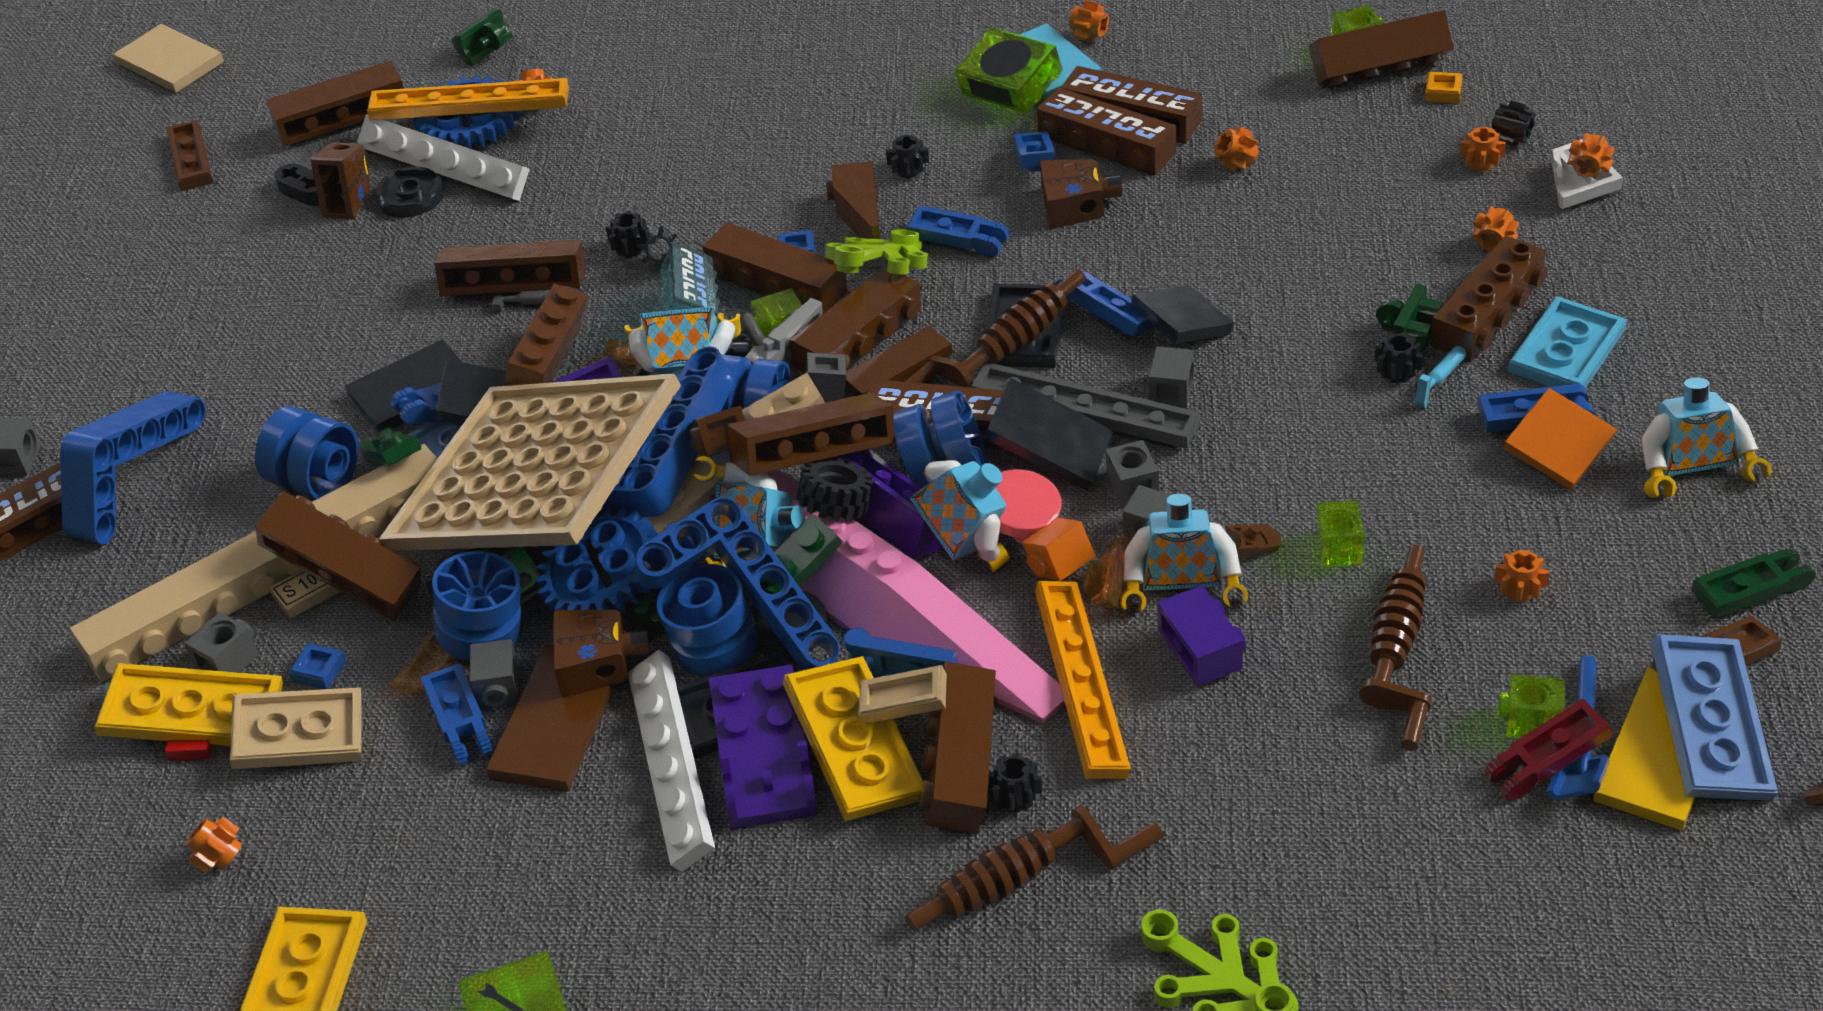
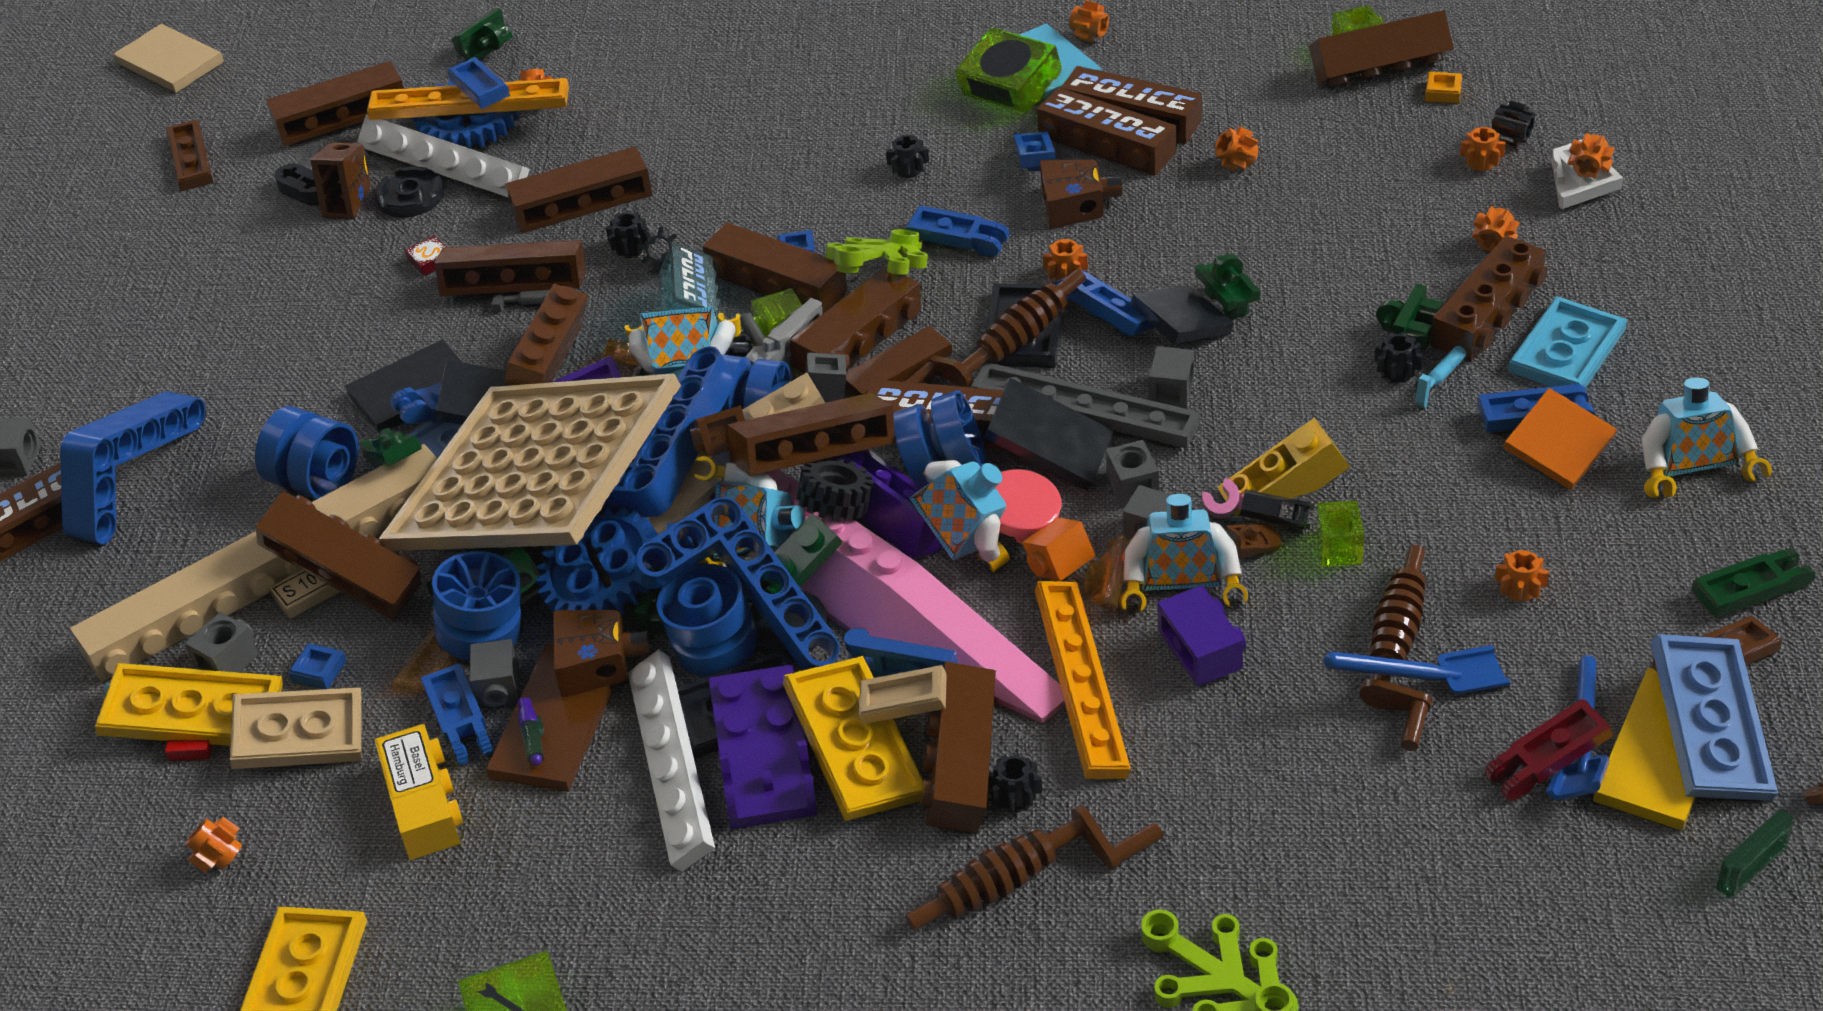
(419, 791): none -> yellow brick
(425, 254): none -> tile
(478, 82): none -> blue tile
(532, 730): none -> piece
(578, 189): none -> reddish brown brick
(855, 197): reddish brown slope -> none
(1064, 258): none -> orange gear
(1228, 285): none -> dark green hips
(1258, 506): none -> black piece
(1293, 466): none -> yellow slope
(1463, 670): none -> blue piece
(1530, 702): clear neon green brick -> none
(1755, 853): none -> clear green tile

